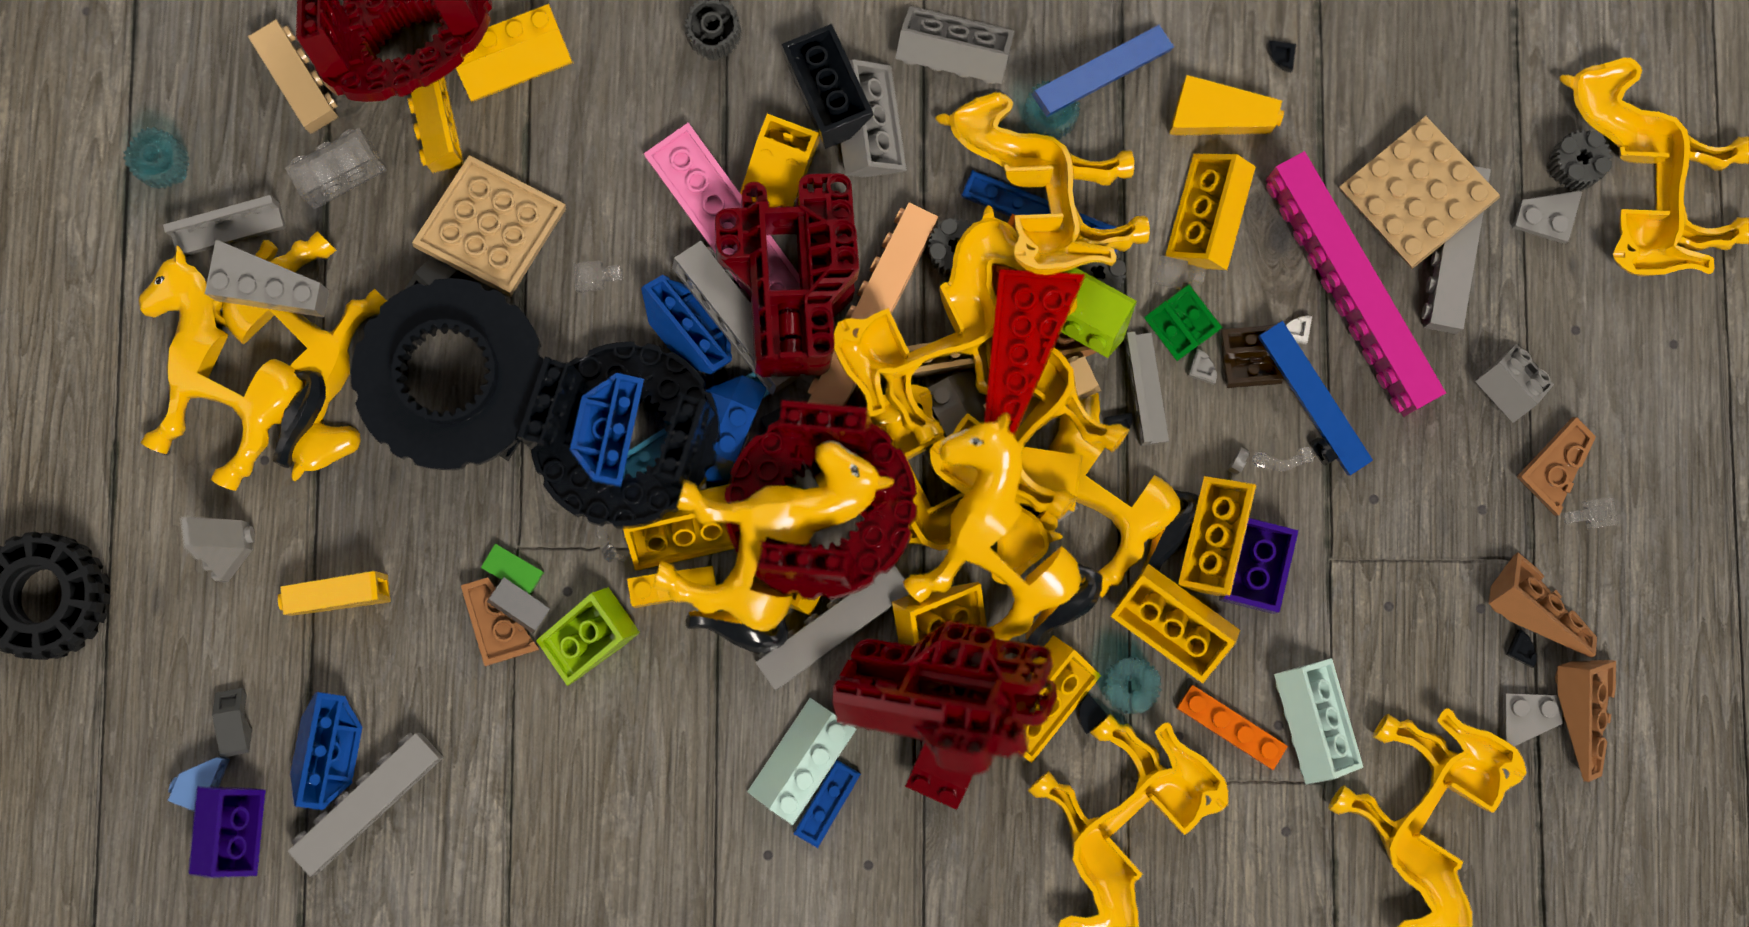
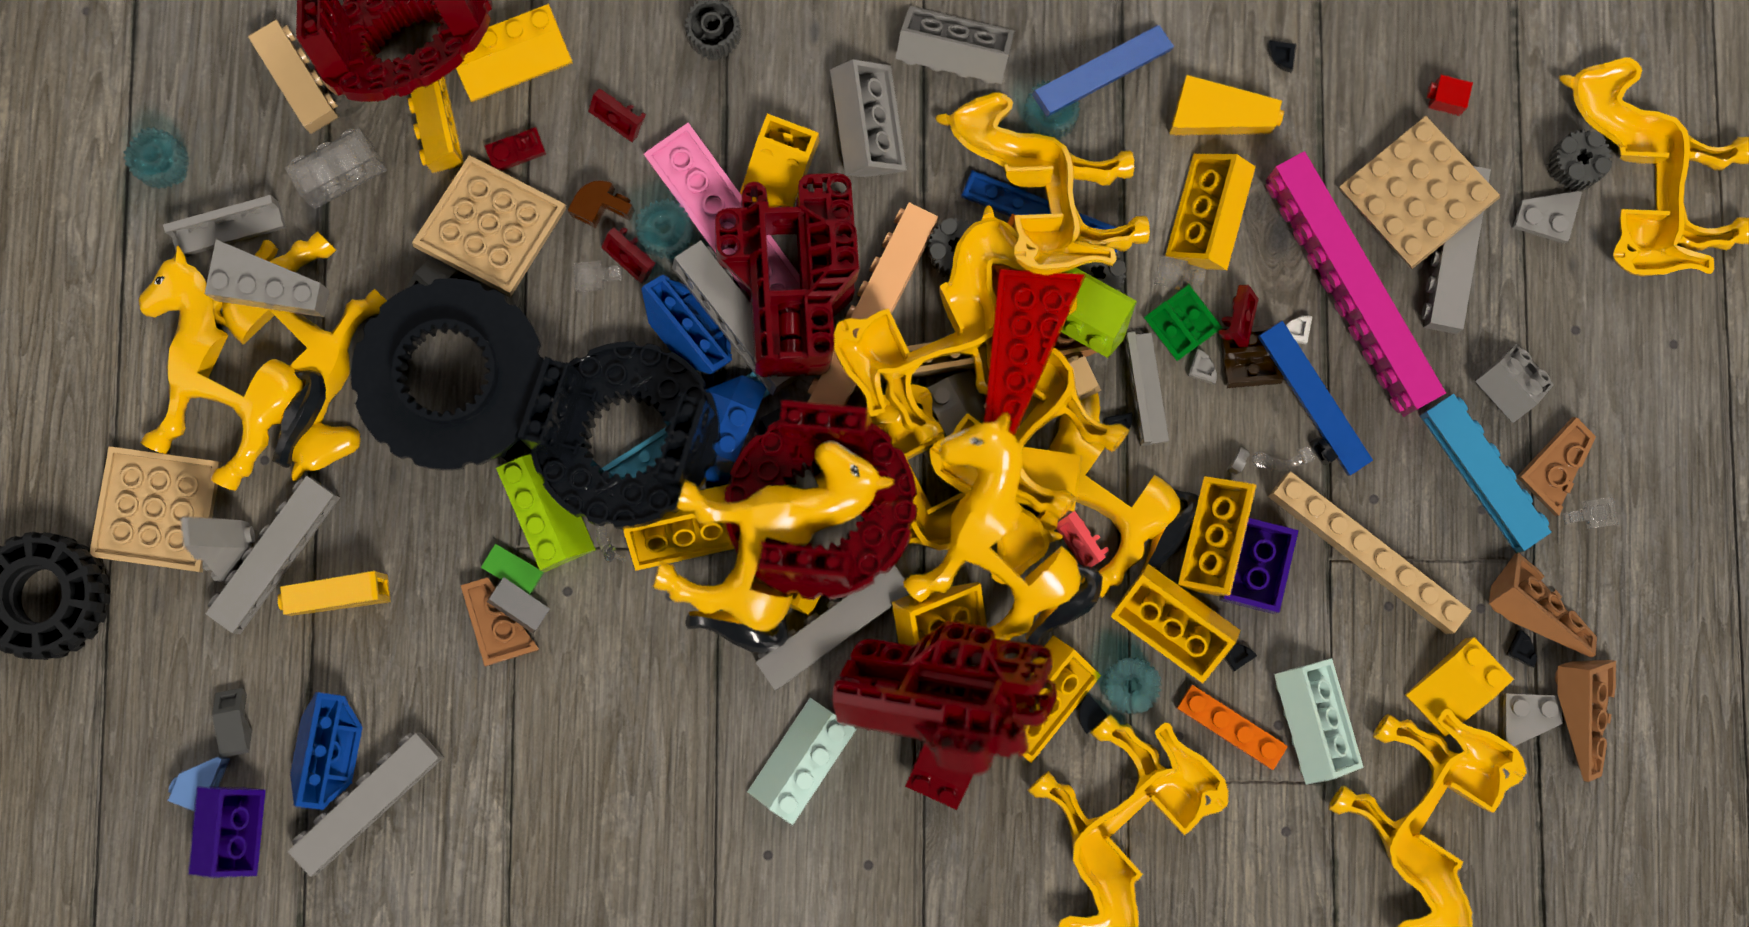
(144, 504): none -> tan plate
(272, 555): none -> light grey brick
(515, 149): none -> dark red plate
(549, 528): none -> lime slope
(587, 635): lime slope -> none
(594, 199): none -> reddish brown brick
(606, 428): blue wedge -> none
(615, 115): none -> dark red plate
(628, 254): none -> dark red plate
(644, 594): yellow slope -> none
(658, 216): none -> clear light blue brick
(827, 85): black slope -> none
(827, 803): blue tile -> none
(1080, 541): none -> coral plate
(1239, 656): none -> black tile
(1244, 312): none -> dark red plate
(1369, 553): none -> tan brick
(1449, 95): none -> red brick
(1461, 682): none -> yellow slope
(1485, 473): none -> dark azure brick

